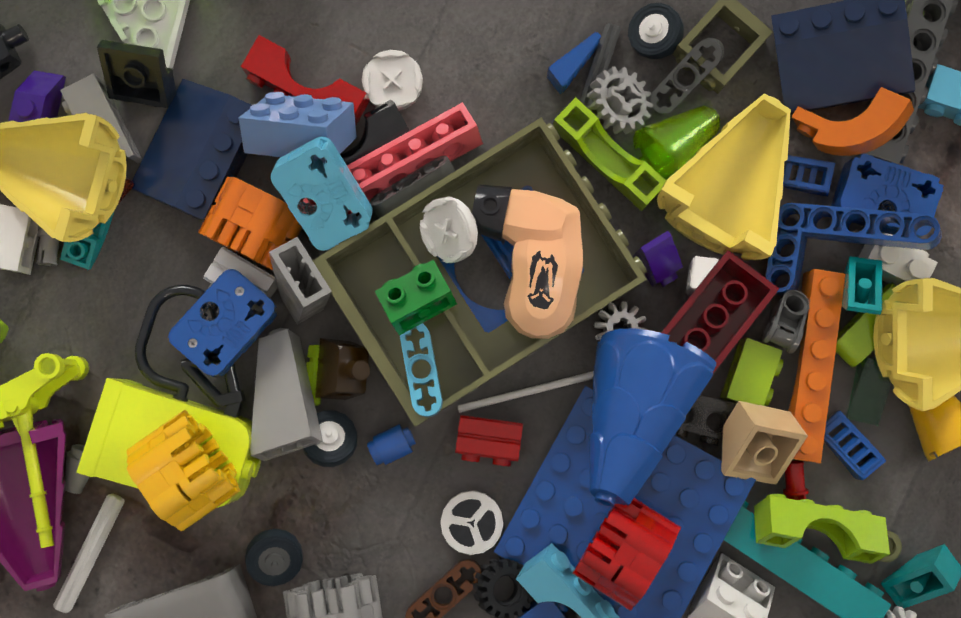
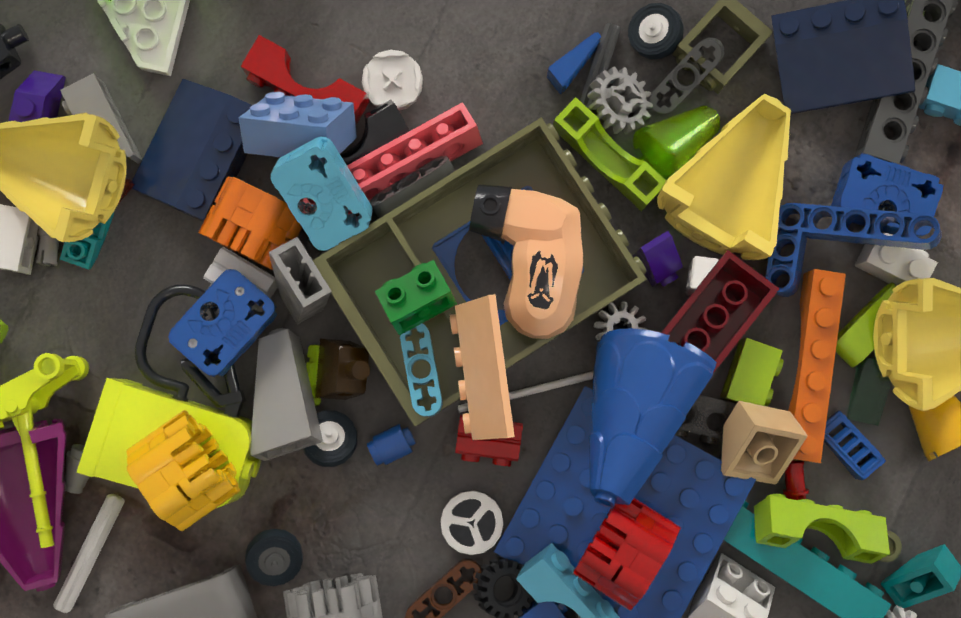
(136, 74): black plate -> none
(449, 229): white tile -> none
(483, 369): none -> light nougat slope
(787, 321): dark grey piece -> none
(815, 165): blue slope -> none
(861, 134): orange arch -> none
(863, 285): teal slope -> none

